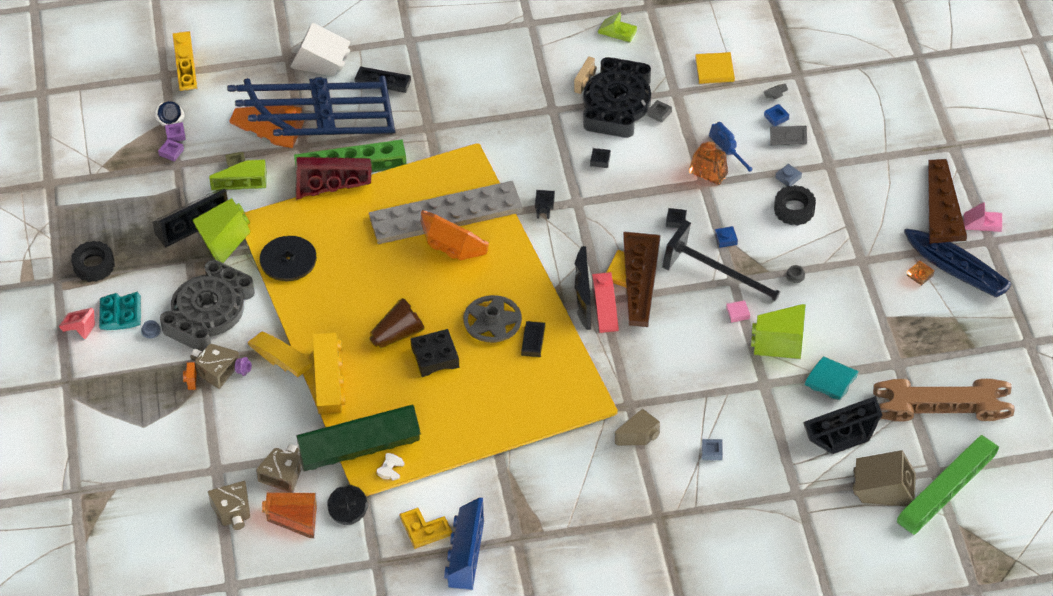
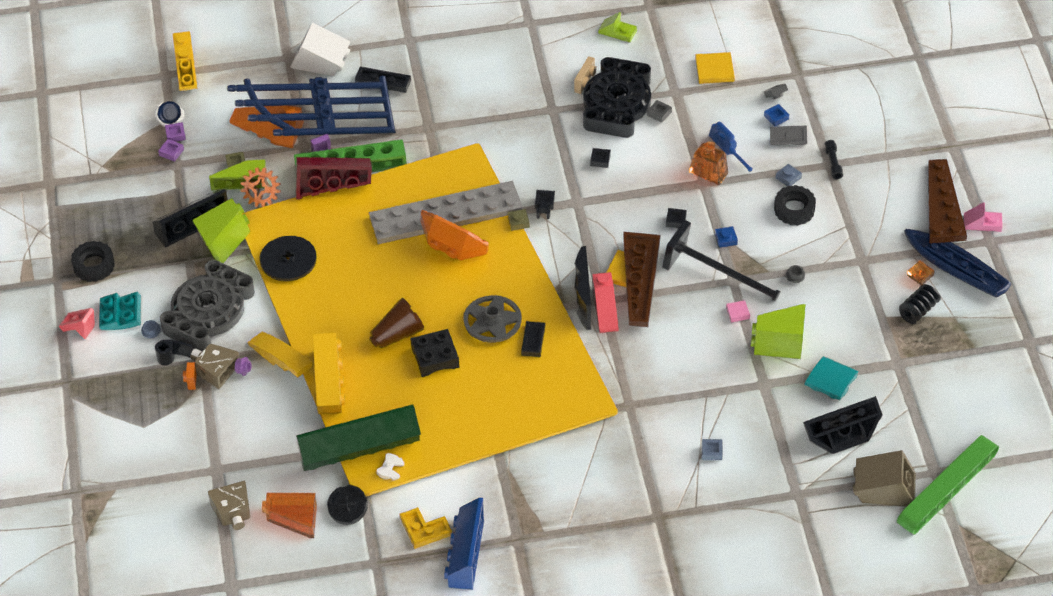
(167, 349): none -> black panel
(263, 175): none -> orange gear
(281, 468): dark tan torso -> none
(321, 143): none -> medium lavender plate
(518, 219): none -> olive plate
(638, 430): dark tan slope -> none
(836, 169): none -> black bar
(919, 303): none -> black piece
(977, 399): medium nougat piece -> none

